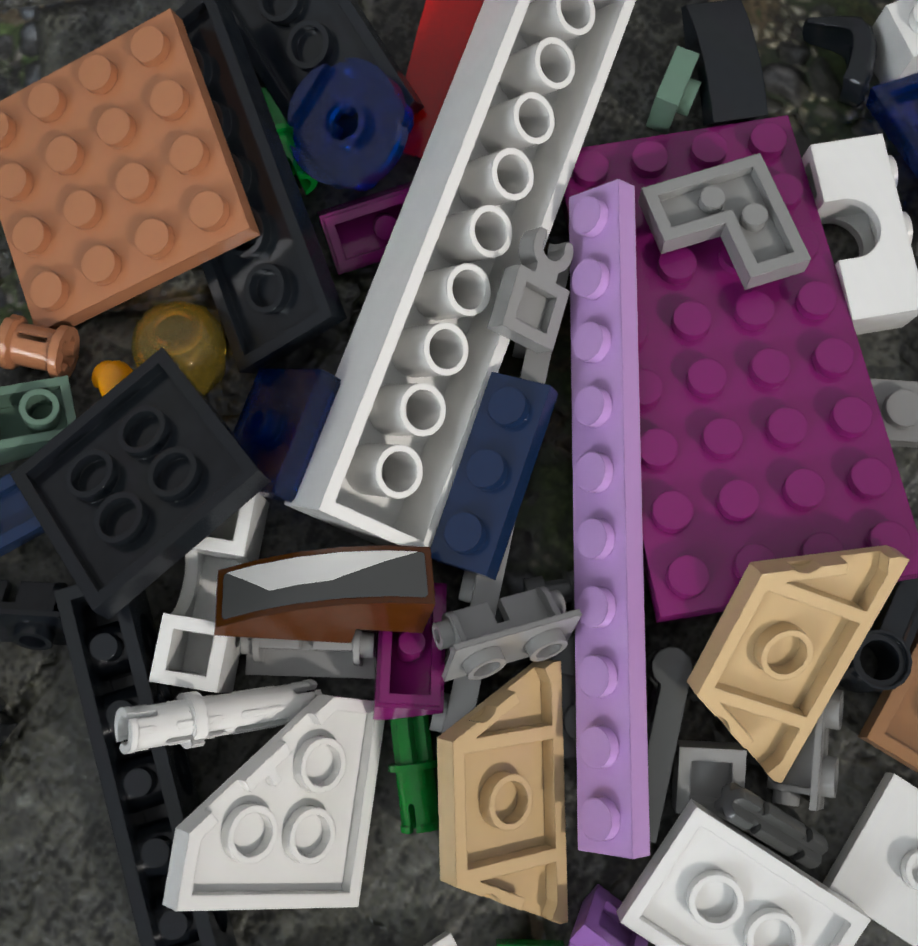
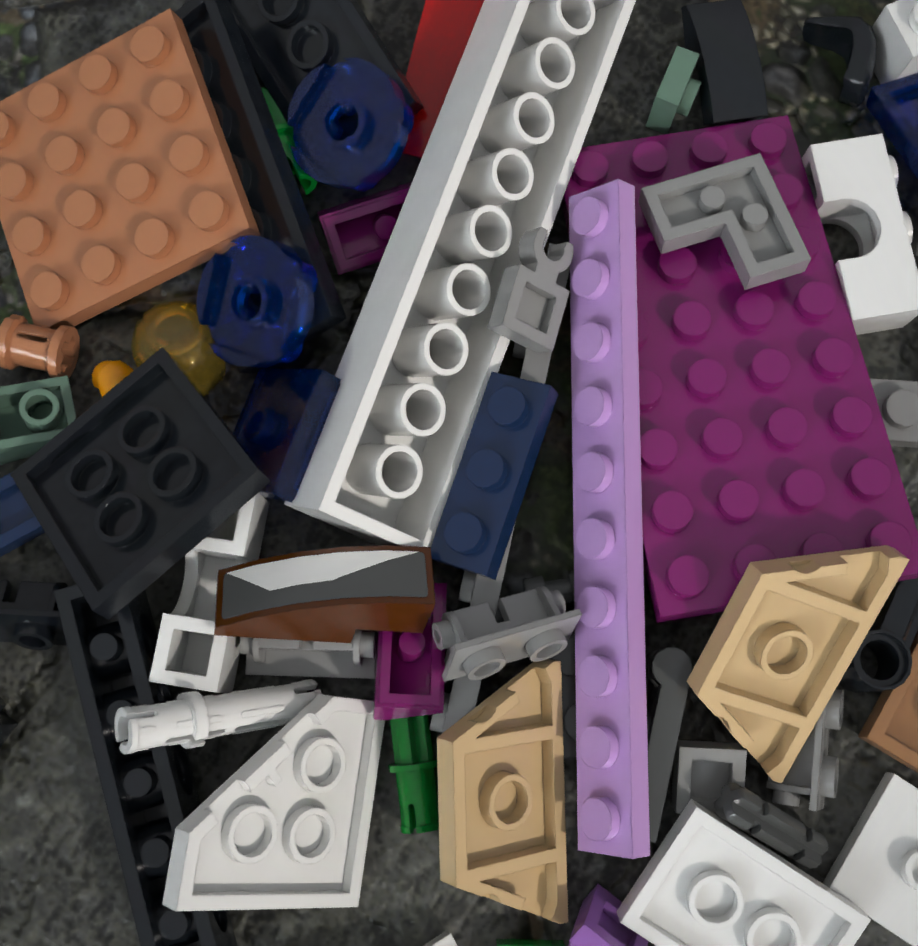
(286, 302): none -> clear blue plate

